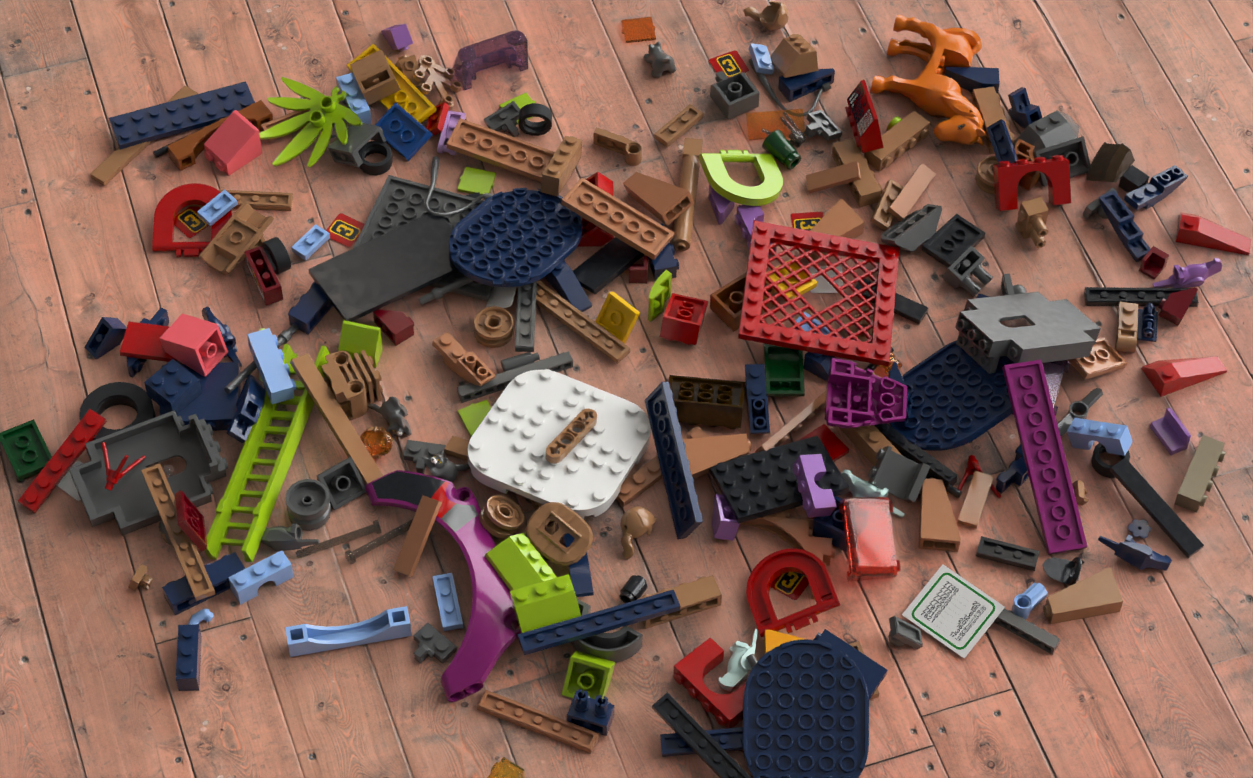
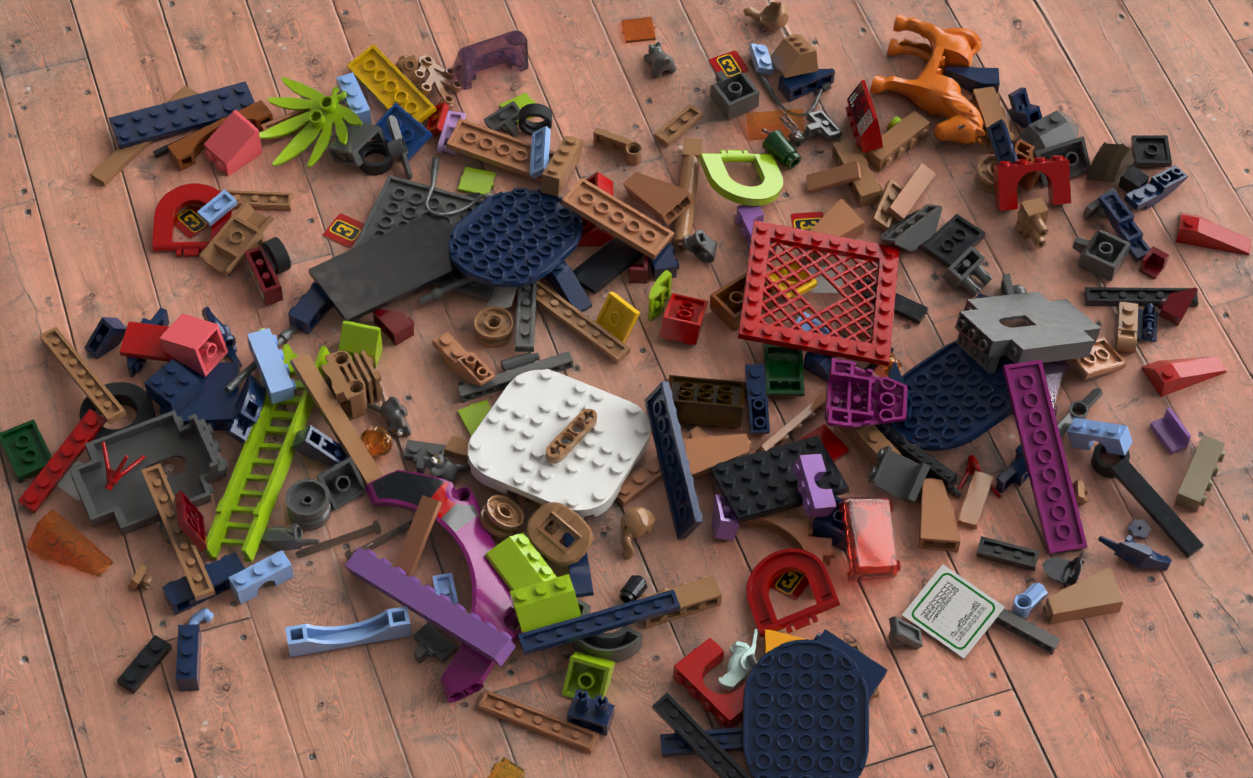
(62, 542): none -> clear orange wedge
(83, 375): none -> medium nougat plate
(144, 664): none -> black plate
(310, 242): light blue plate -> none
(318, 446): none -> dark blue slope
(375, 77): medium nougat slope -> none
(398, 37): medium lavender slope -> none
(398, 146): none -> dark grey piece
(430, 606): none -> medium lavender brick
(539, 151): none -> light blue plate
(701, 246): none -> dark grey piece
(720, 205): medium lavender slope -> none
(862, 488): light aqua animal -> none
(1102, 254): none -> dark grey hinge
(1151, 151): none -> black plate
(1191, 275): medium lavender animal -> none

